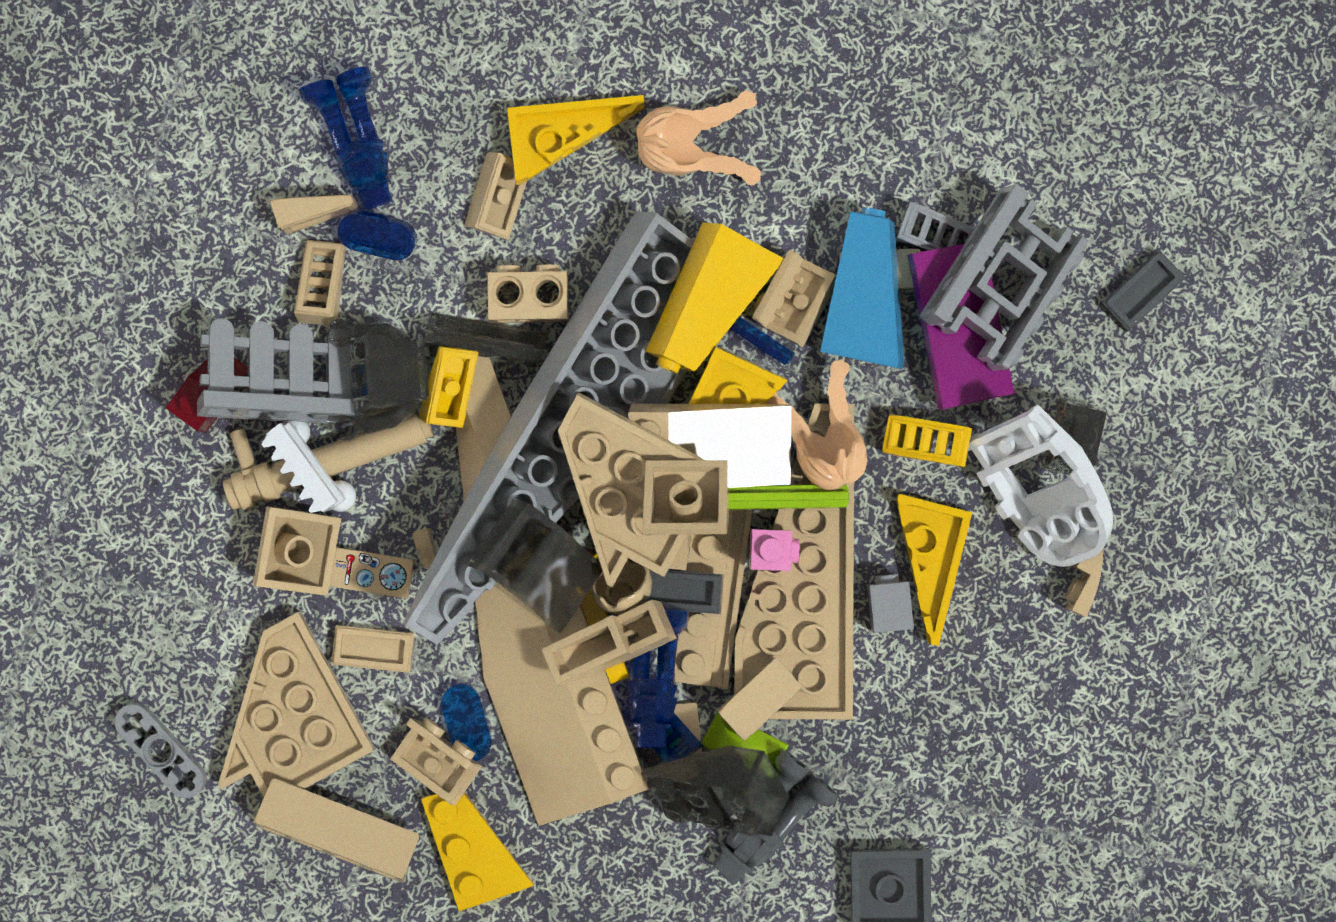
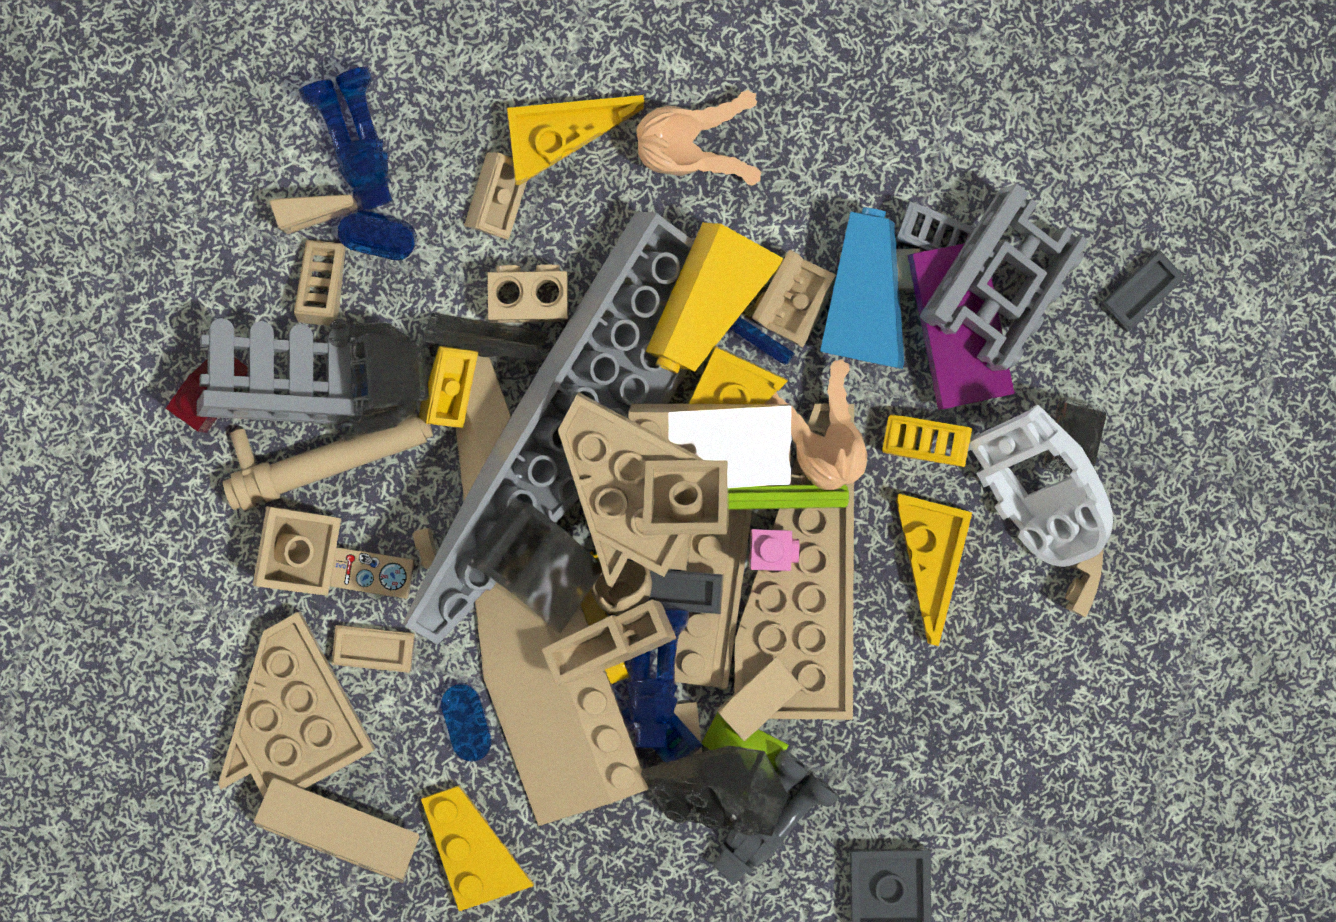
(144, 751): light grey beam -> none
(291, 446): white gear -> none
(435, 761): tan bracket -> none
(889, 604): light grey brick -> none

